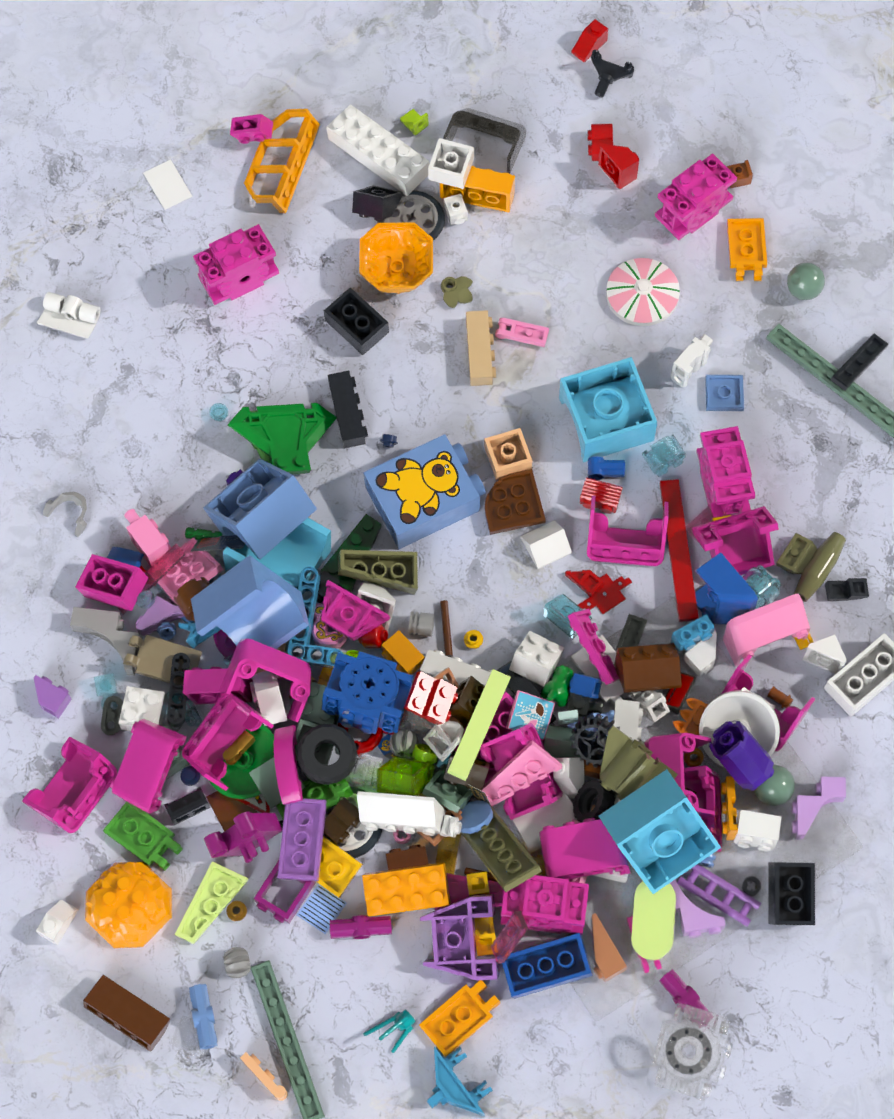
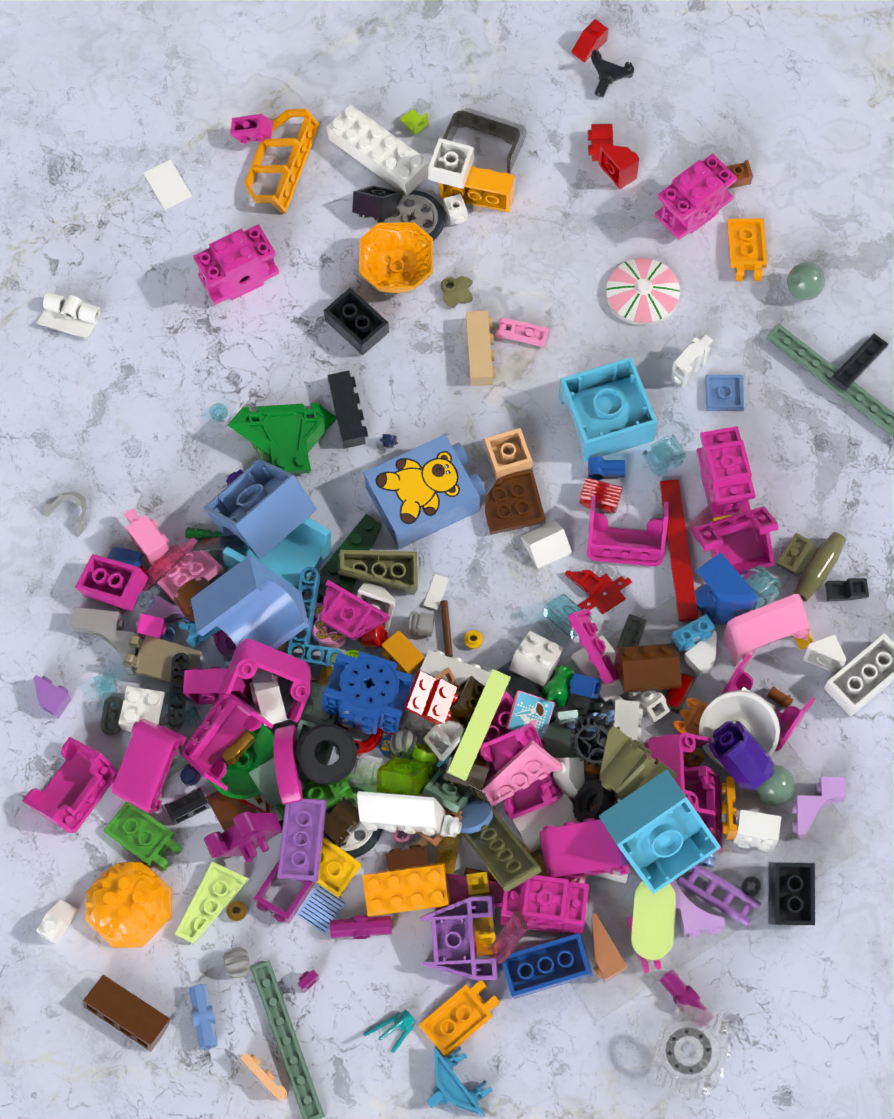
(151, 625): none -> dark pink brick
(307, 980): none -> magenta plate
(436, 591): none -> white sticker

